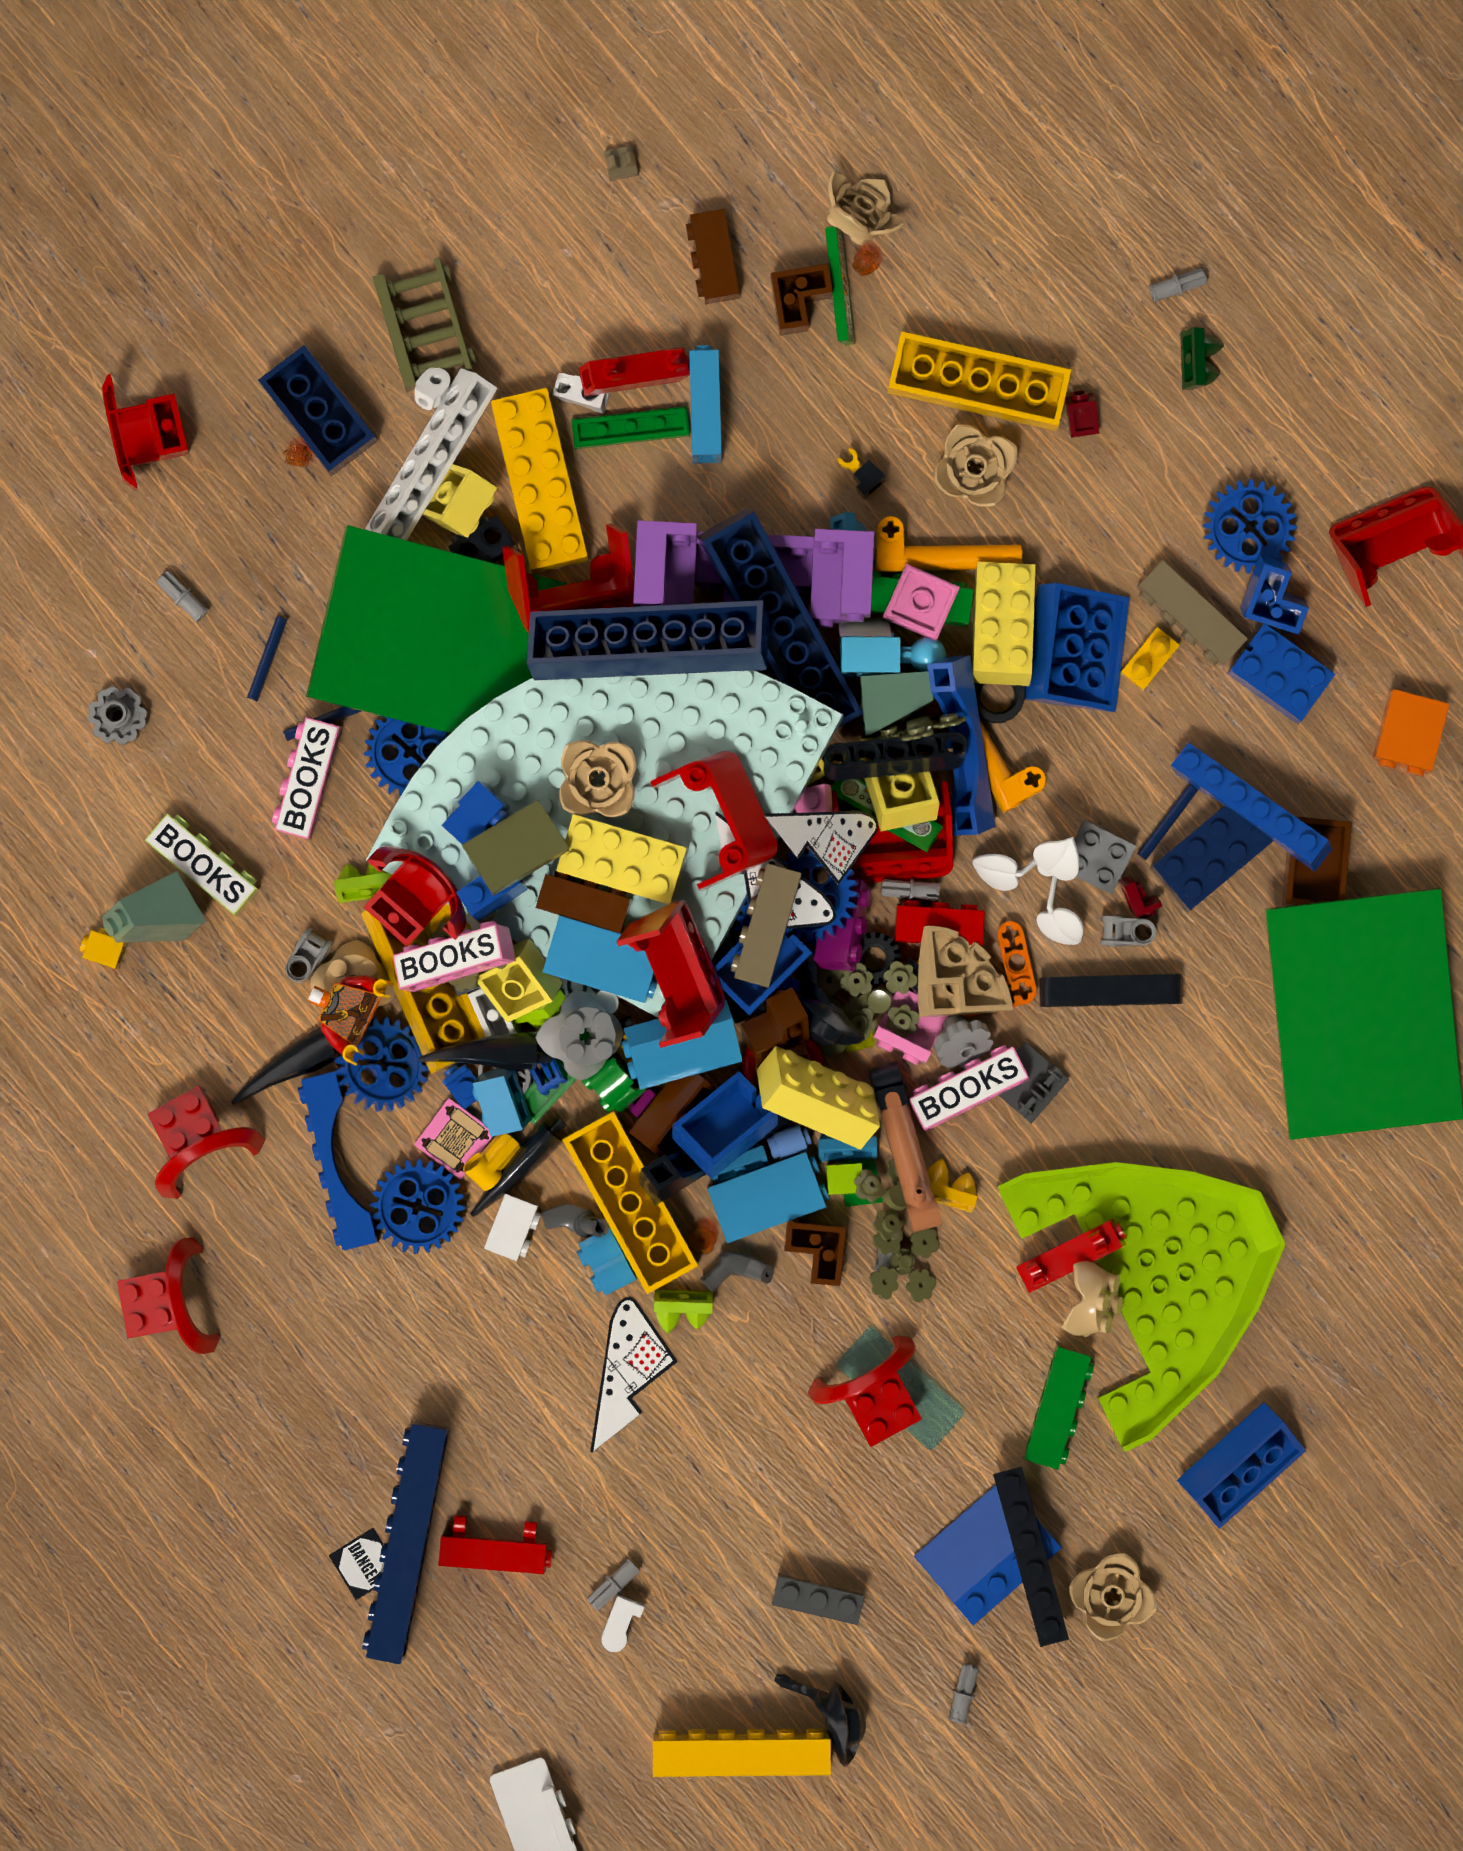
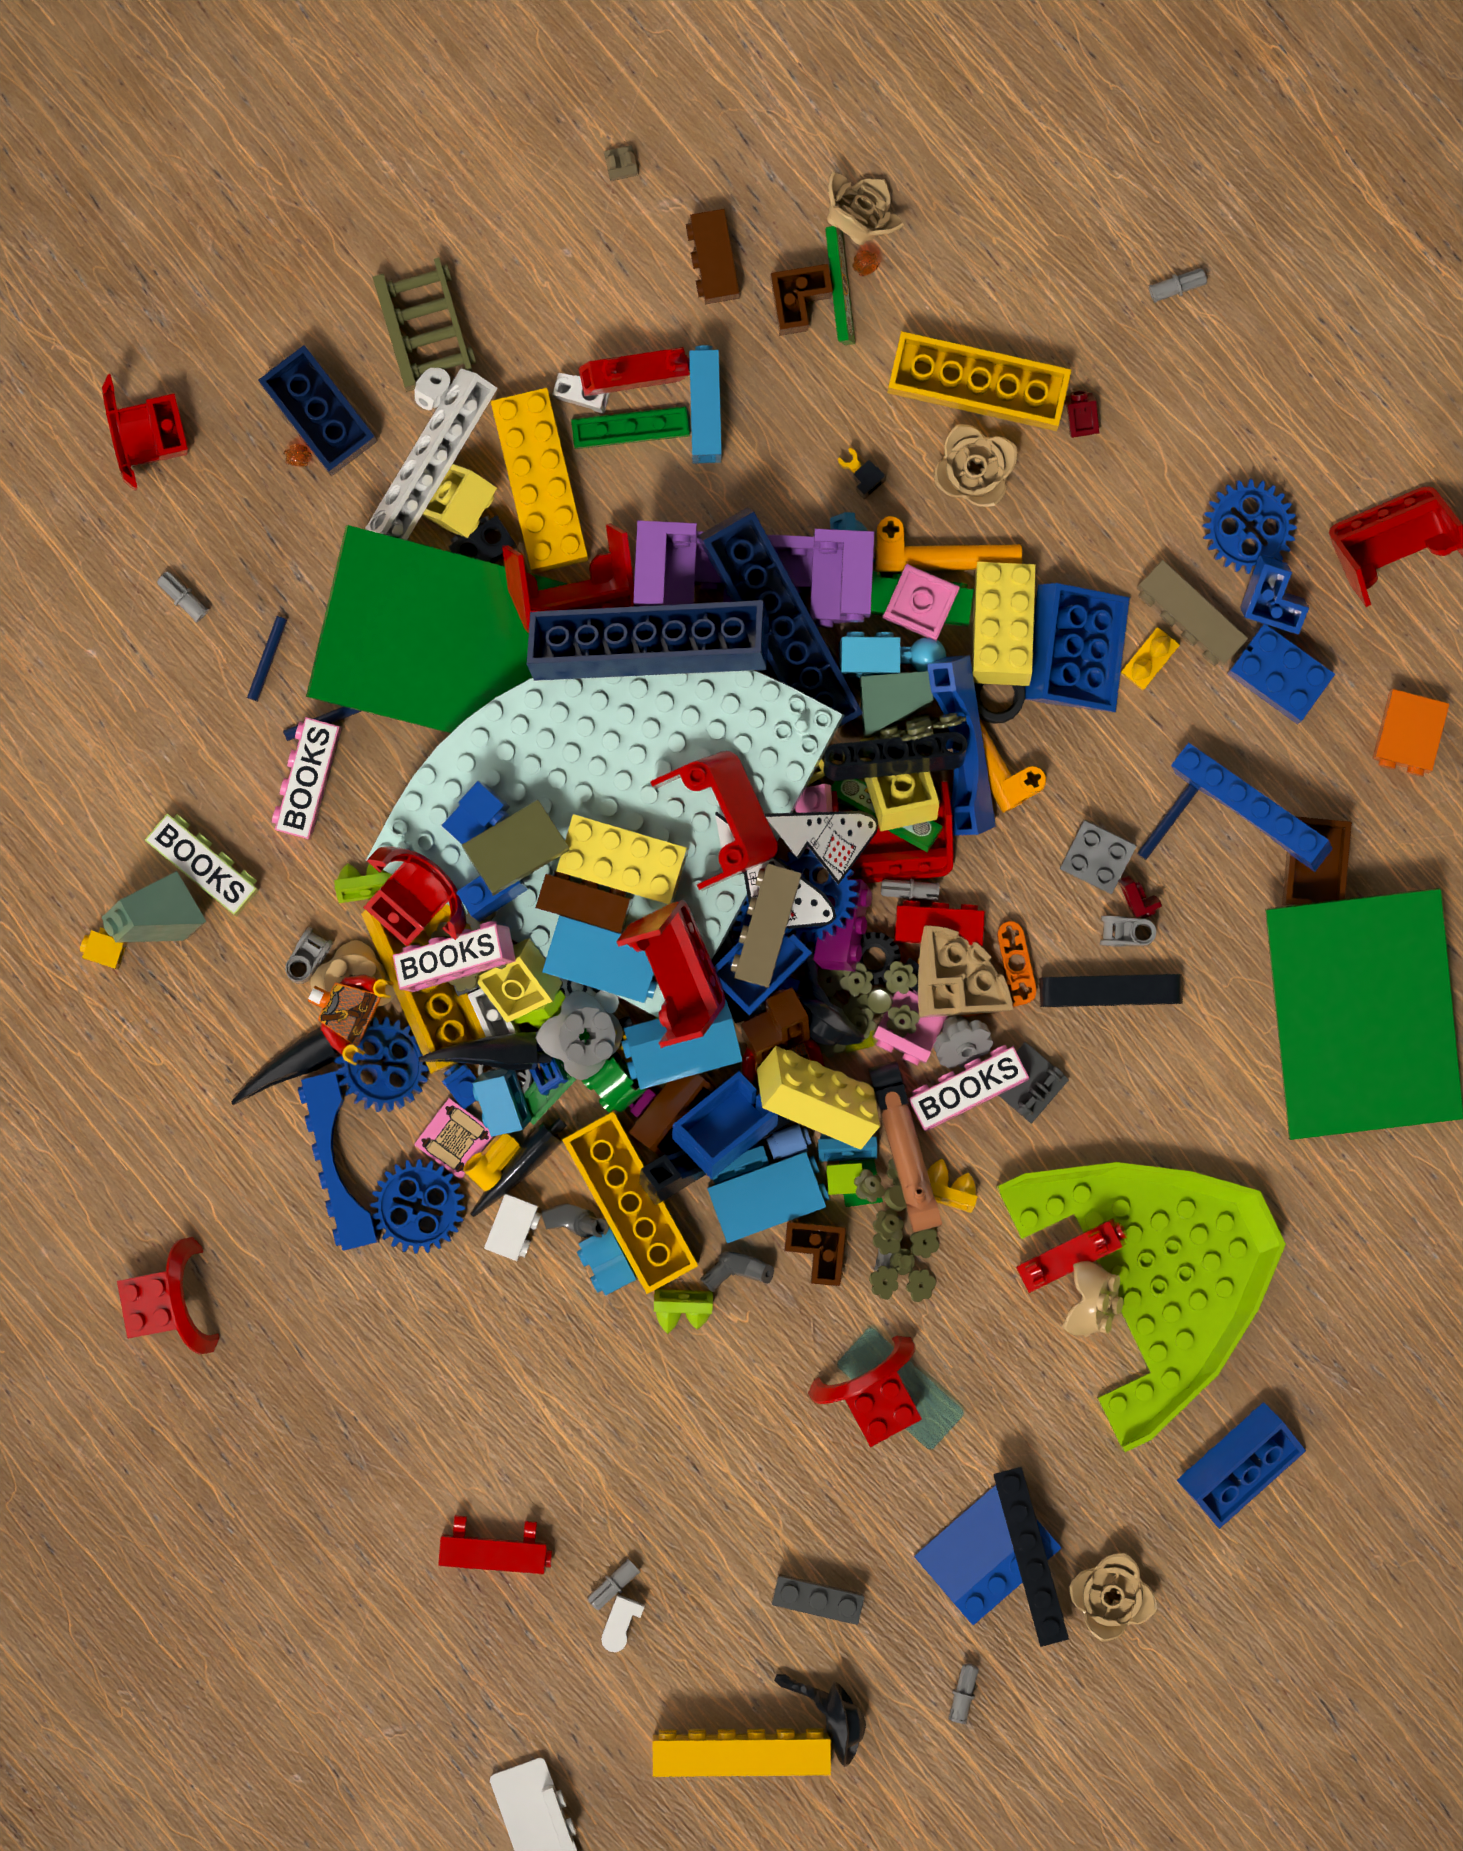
(109, 703): light grey plant -> none
(190, 1131): red piece -> none
(359, 1563): sticker -> none
(393, 771): blue gear -> none
(407, 1542): dark blue brick -> none
(579, 763): tan brick -> none
(631, 1362): white sticker -> none
(702, 1232): clear orange plate -> none
(870, 627): white sticker -> none
(1053, 859): white plant -> none
(1057, 1408): green brick -> none
(1194, 349): dark green tile -> none
(1209, 857): dark blue brick -> none

